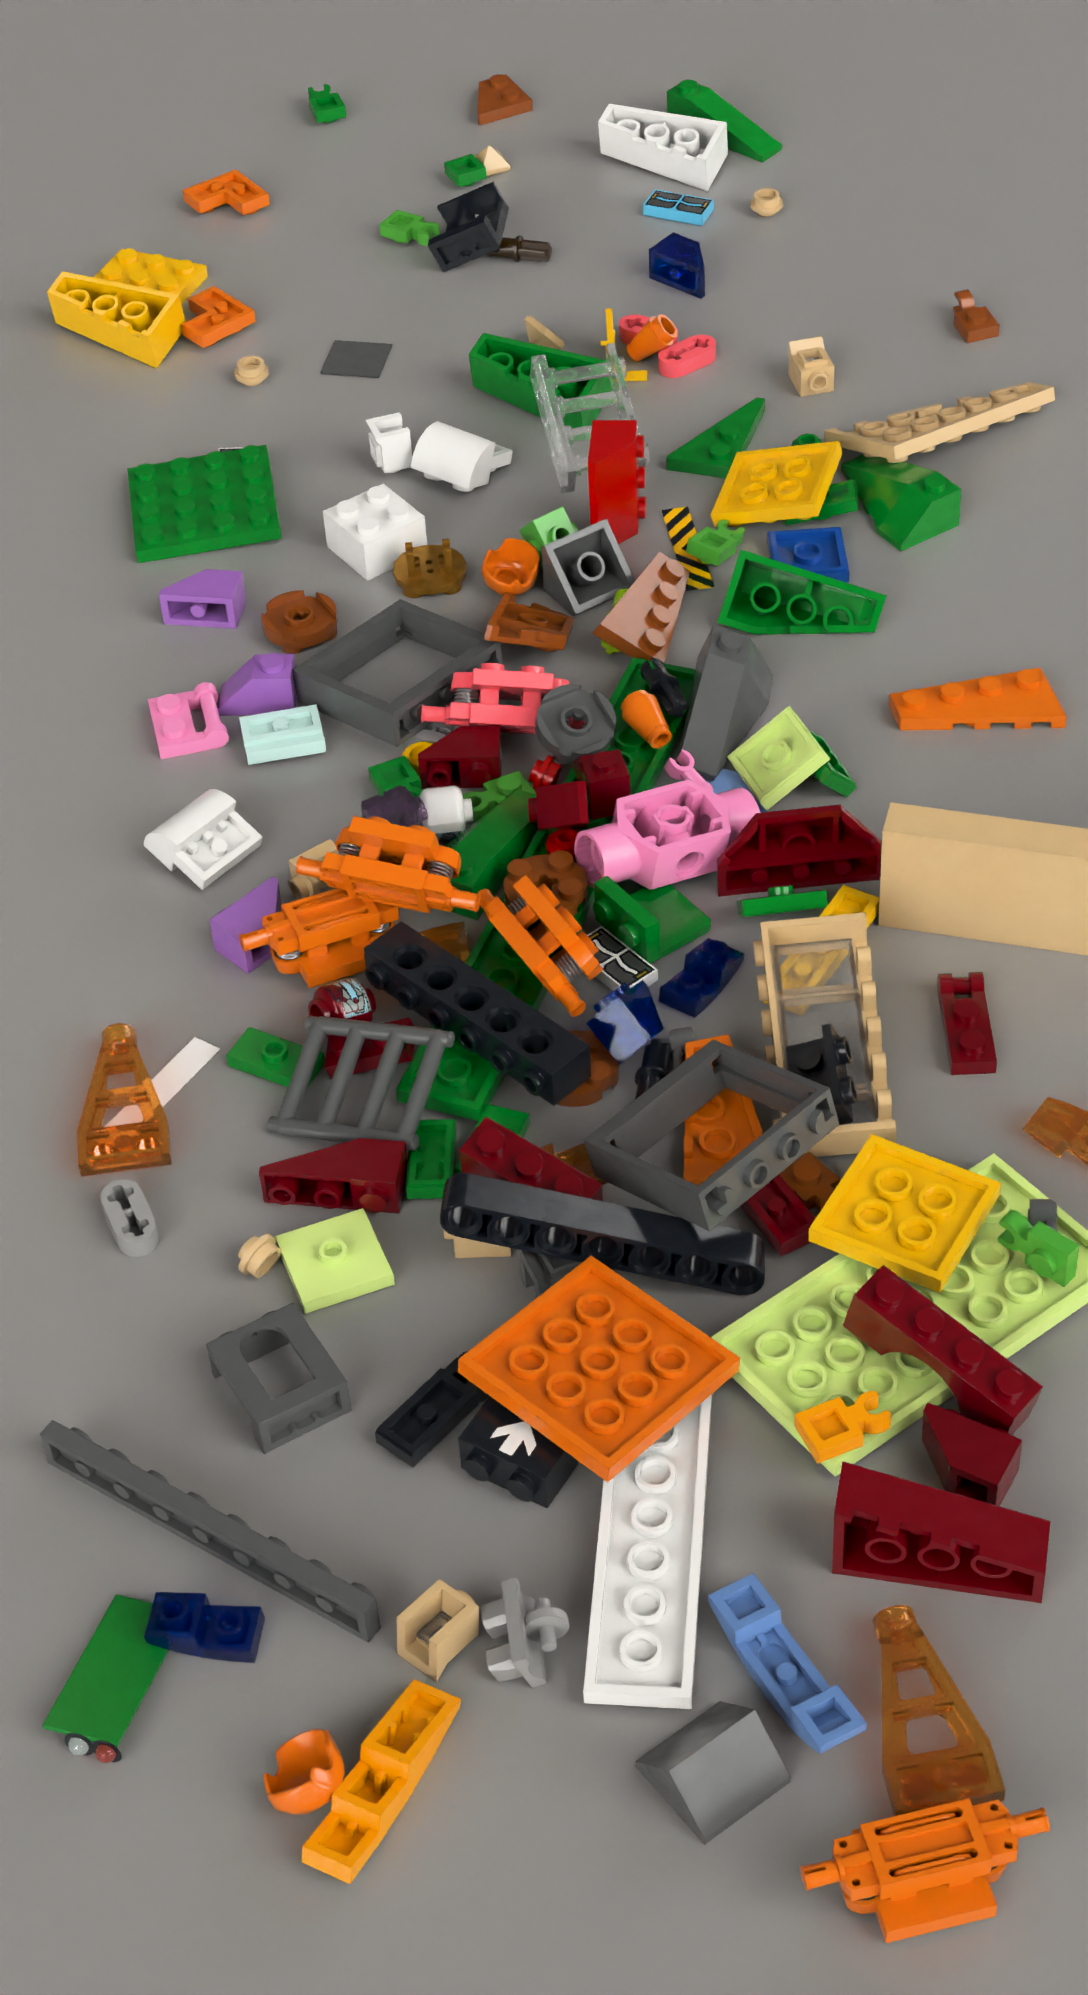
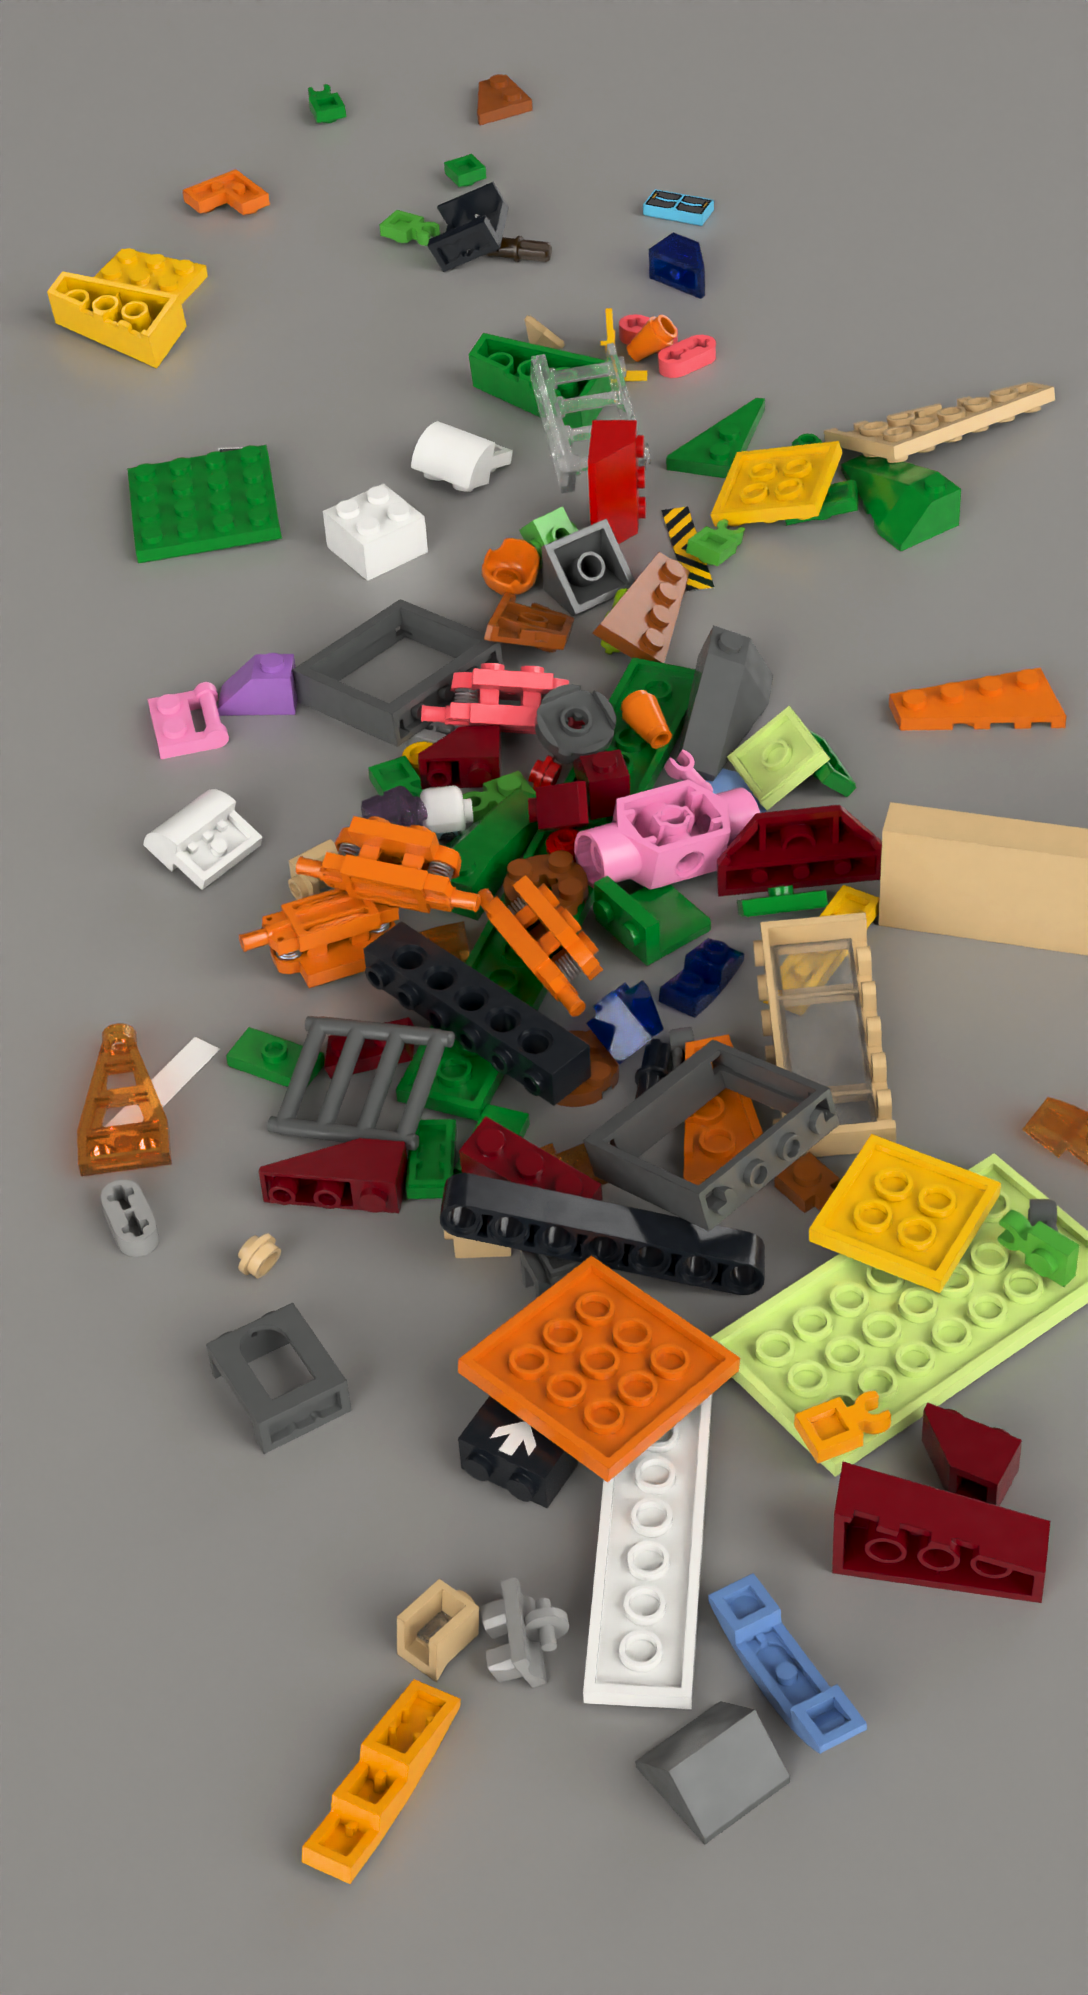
(108, 1682): green piece -> none
(203, 1630): clear blue slope -> none
(205, 600): medium lavender slope -> none
(217, 317): orange plate -> none
(220, 1535): dark grey plate -> none
(243, 917): medium lavender slope -> none
(251, 370): tan plate -> none
(282, 734): light aqua plate -> none
(306, 1773): orange hair -> none
(315, 626): dark orange plate -> none
(334, 1260): yellowish green plate -> none
(343, 1000): head -> none
(356, 358): dark grey sticker -> none
(390, 443): white window -> none
(429, 570): pearl gold plate -> none
(429, 1414): black hinge -> none
(493, 161): tan slope -> none
(620, 962): tile -> none
(664, 687): black axle -> none
(665, 143): white wedge -> none
(743, 135): green wedge -> none
(766, 202): tan plate -> none
(780, 1216): dark red plate -> none
(785, 599): green wedge -> none
(810, 367): tan window -> none
(812, 550): blue tile -> none
(825, 1063): black bracket -> none
(898, 1318): dark red arch -> none
(926, 1865): orange piece -> none
(937, 1775): clear orange plate -> none
(966, 1024): dark red plate -> none
(972, 321): dark orange plate -> none

